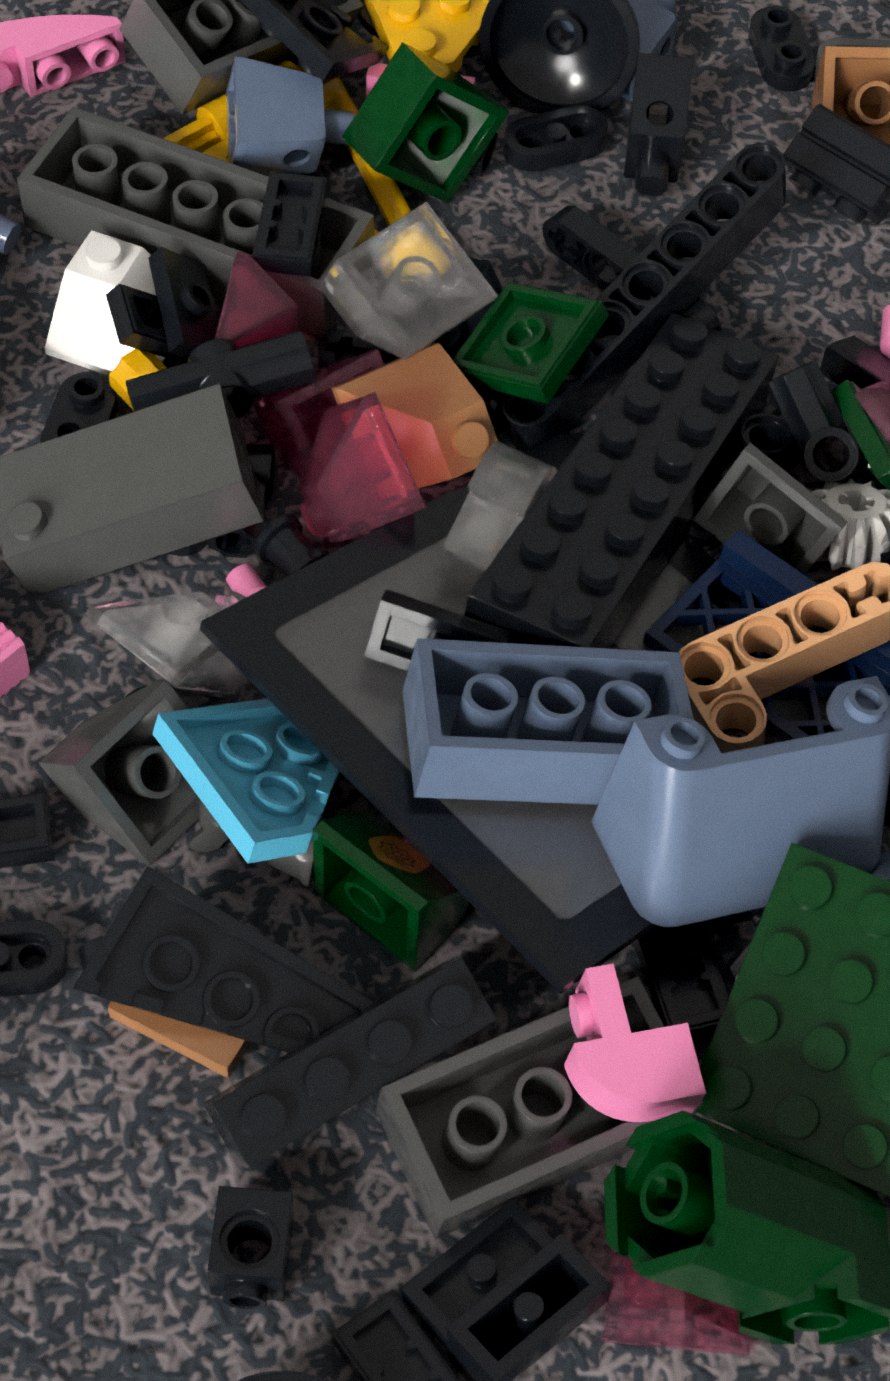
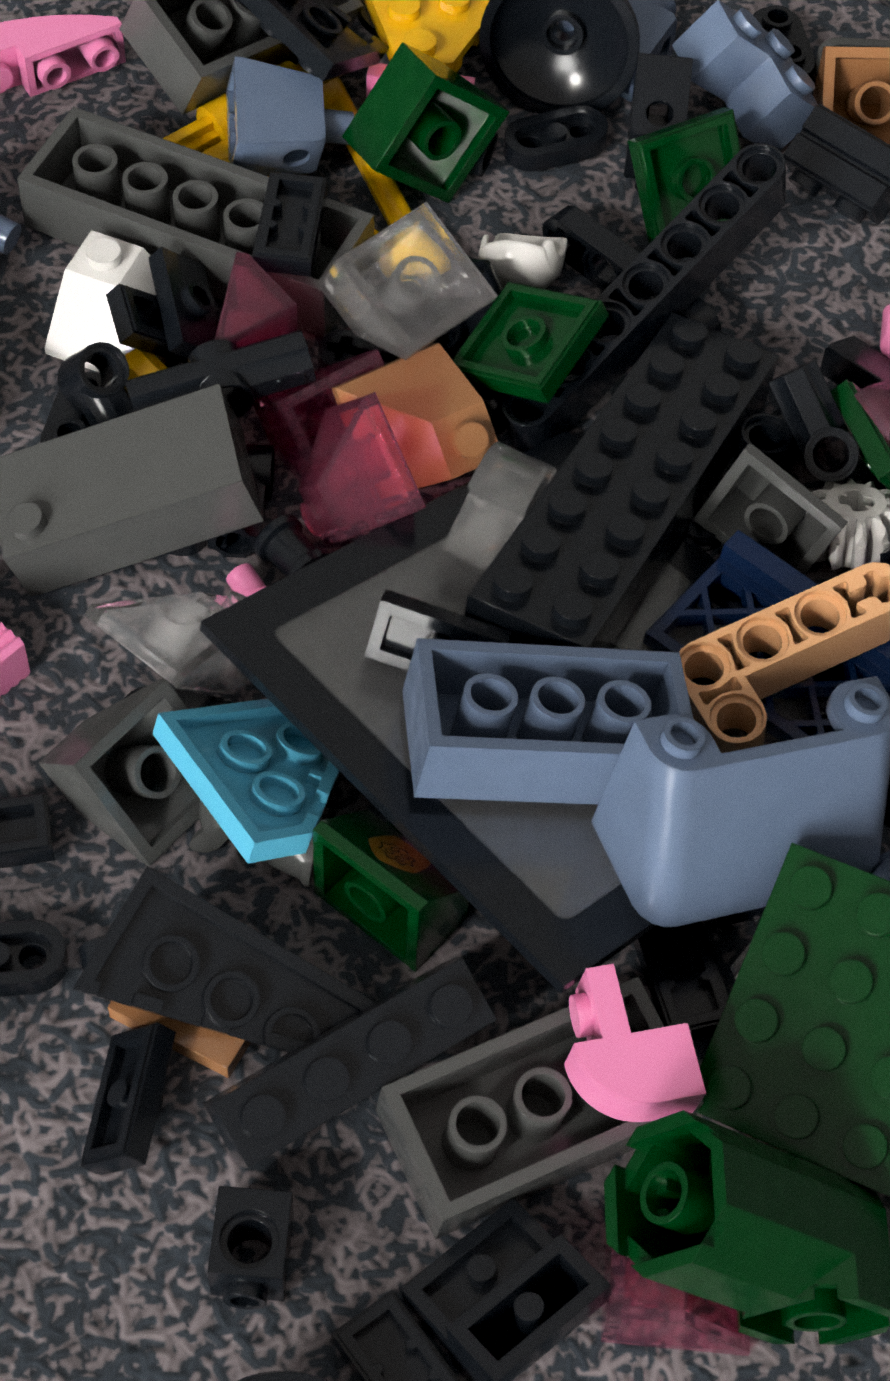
(101, 402): none -> black piece
(128, 1099): none -> black plate
(525, 258): none -> white hair
(679, 163): none -> dark green plate
(749, 72): none -> sand blue brick

